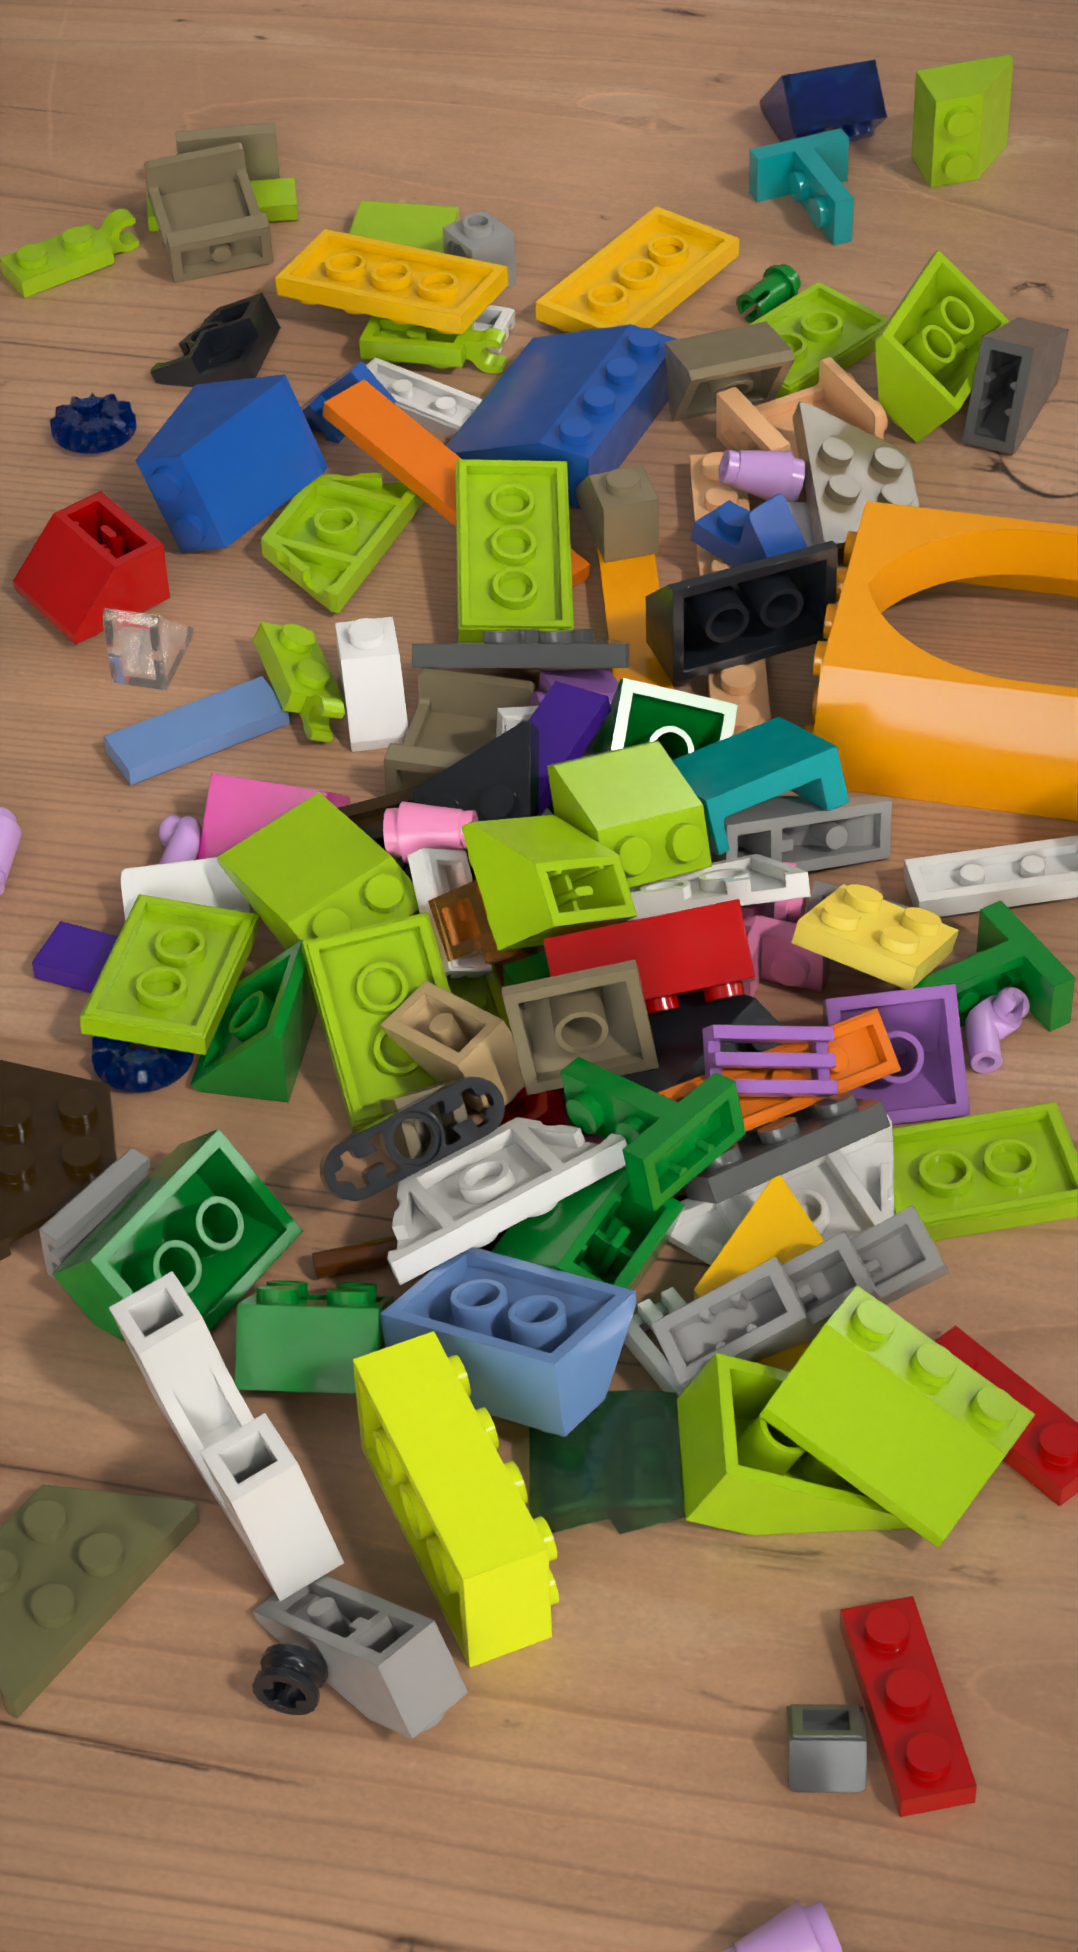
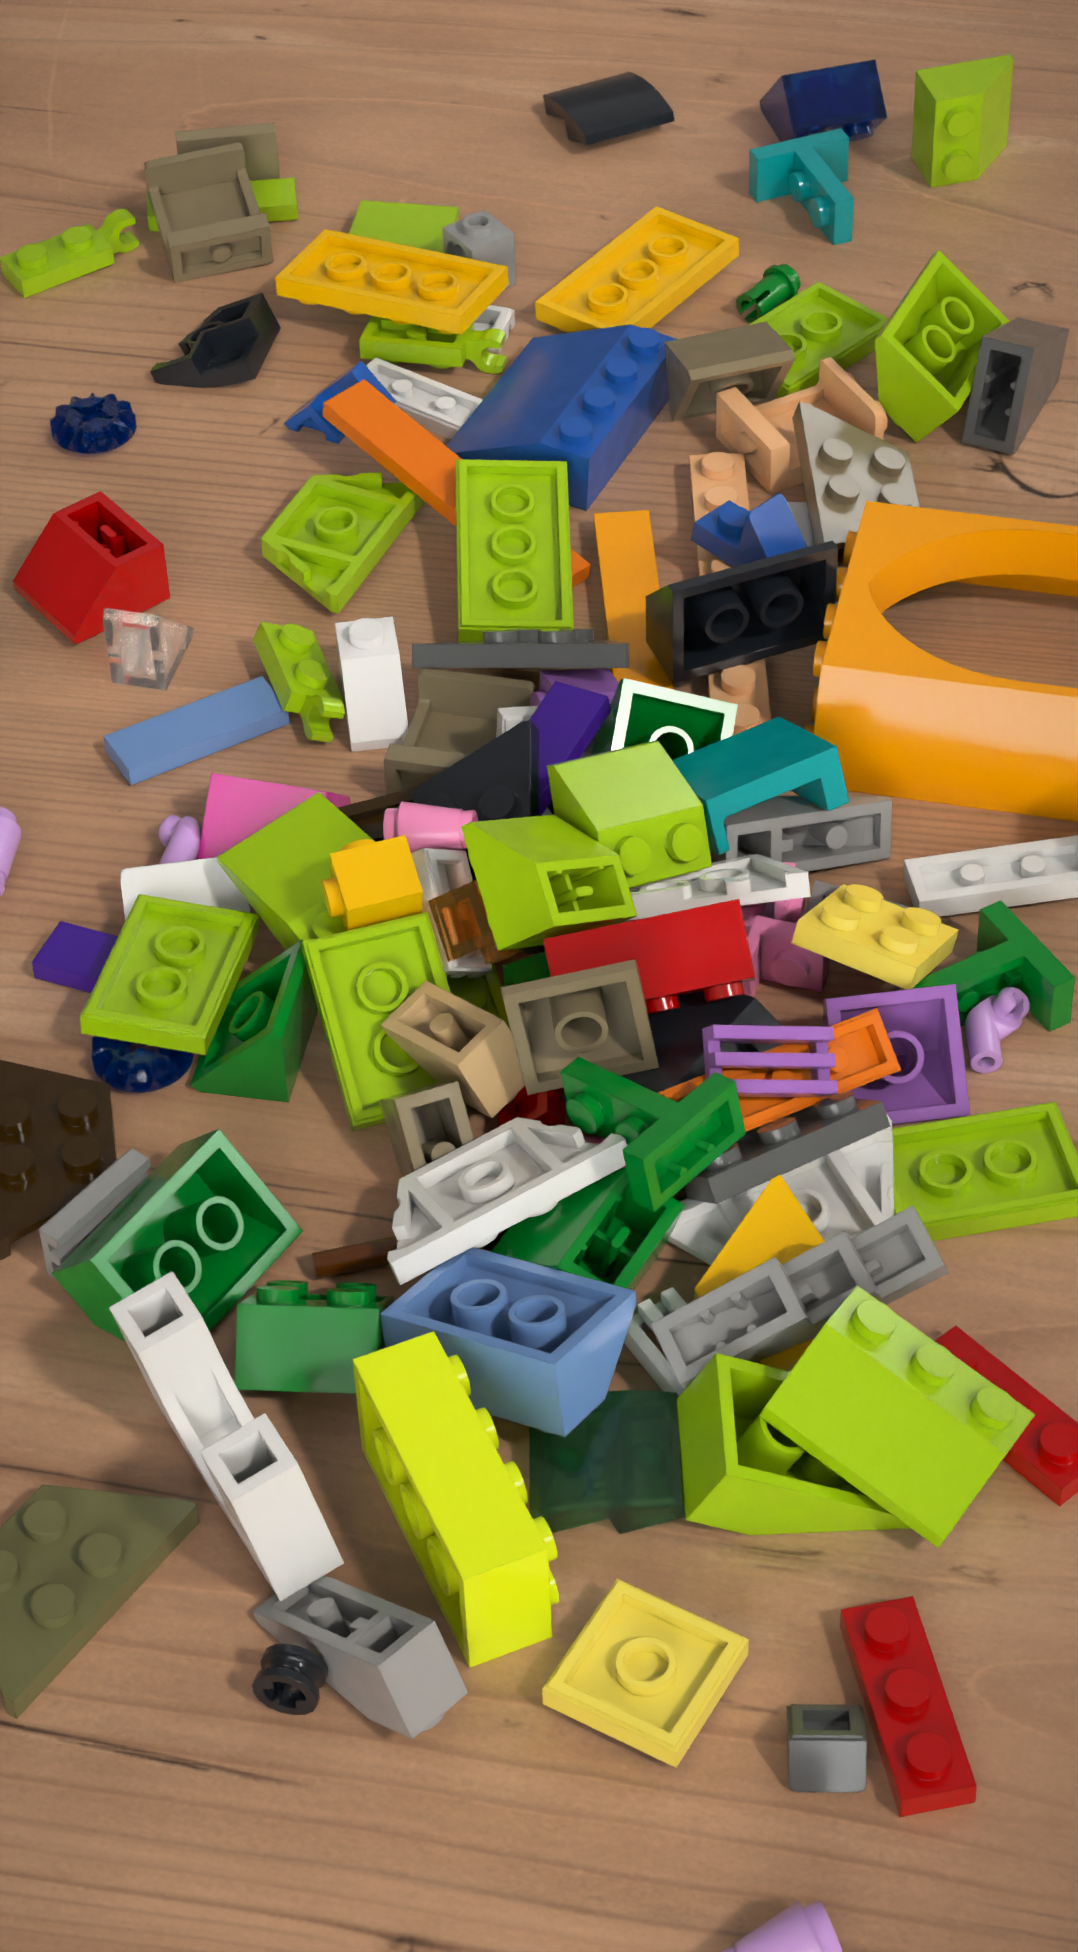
(229, 459): blue slope -> none
(372, 883): none -> yellow brick
(464, 1130): black beam -> none
(608, 108): none -> black slope
(621, 512): dark tan slope -> none
(646, 1672): none -> light yellow plate
(763, 473): lavender cone -> none

